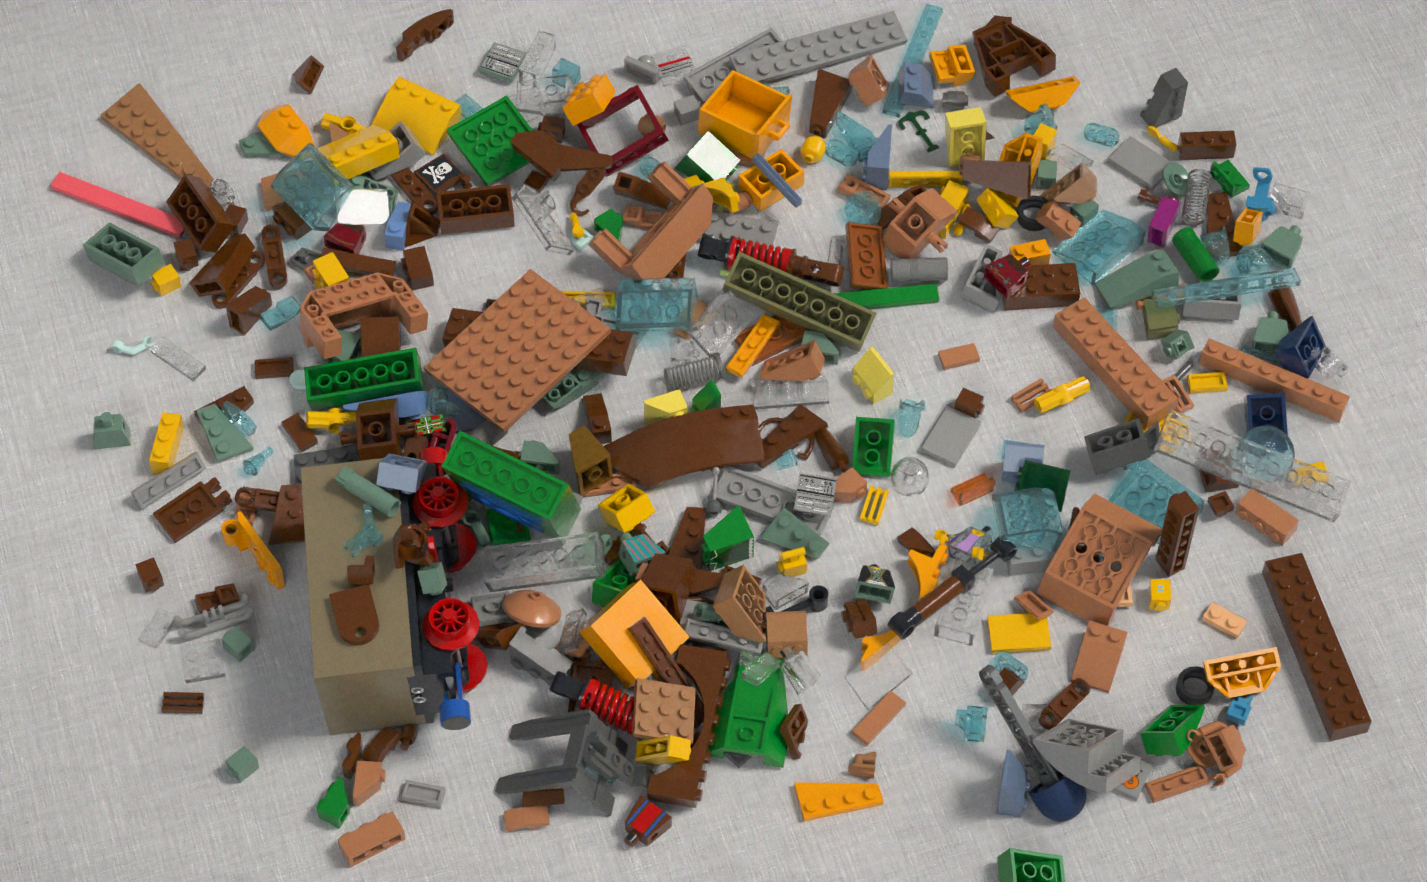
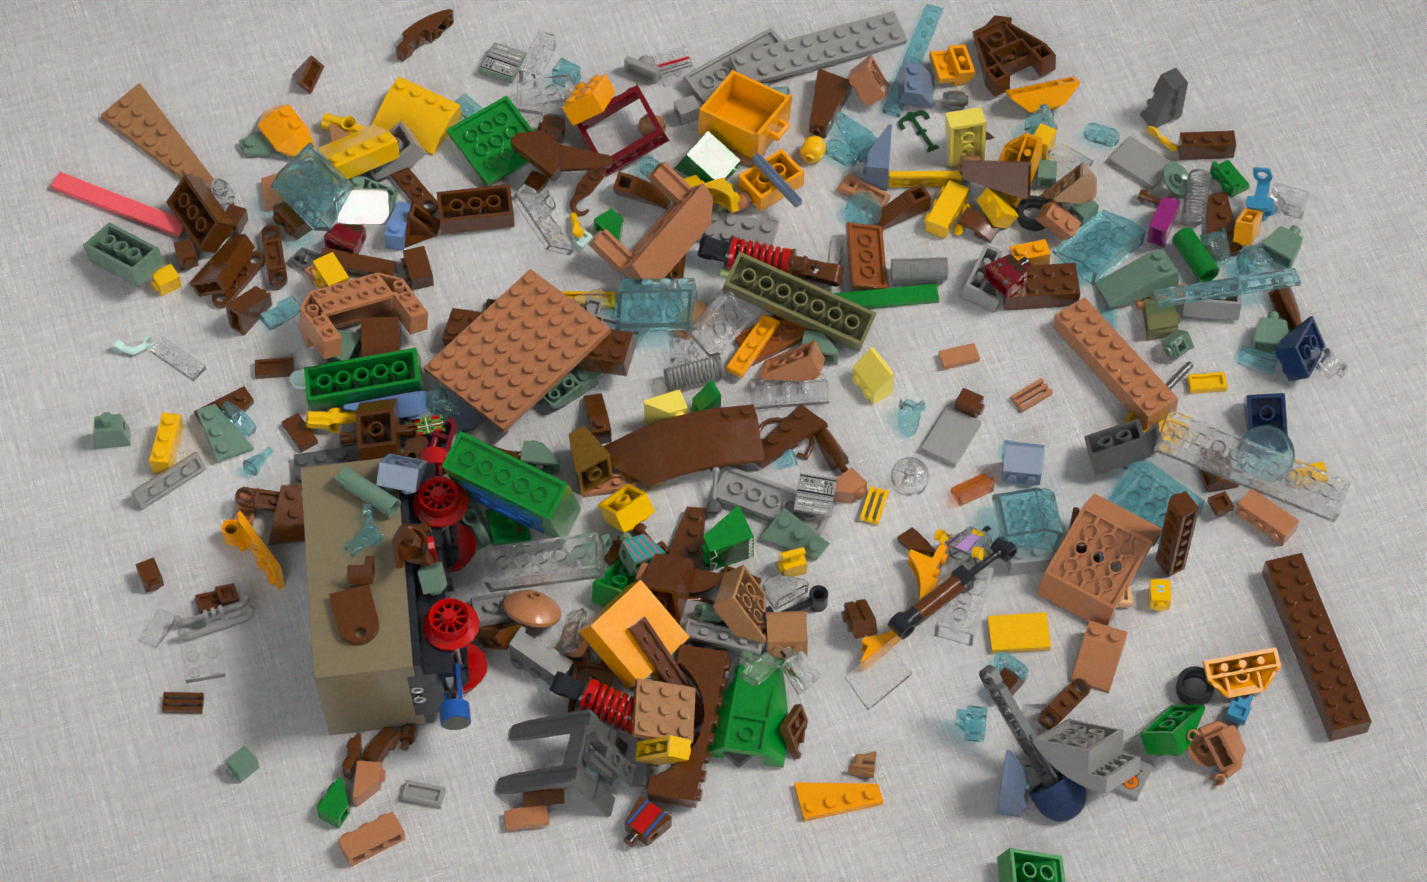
(192, 509): reddish brown tile -> none
(237, 644): sand green brick -> none
(442, 174): flag -> none
(639, 218): nougat slope -> none
(873, 446): green slope -> none
(875, 584): torso -> none
(879, 718): nougat tile -> none
(931, 214): nougat slope -> none
(1033, 605): nougat tile -> none
(1044, 476): dark green panel -> none
(1062, 394): yellow piece -> none
(1176, 783): nougat tile -> none
(1180, 406): nougat tile -> none
(1224, 620): light nougat plate -> none
(1274, 380): nougat brick -> none

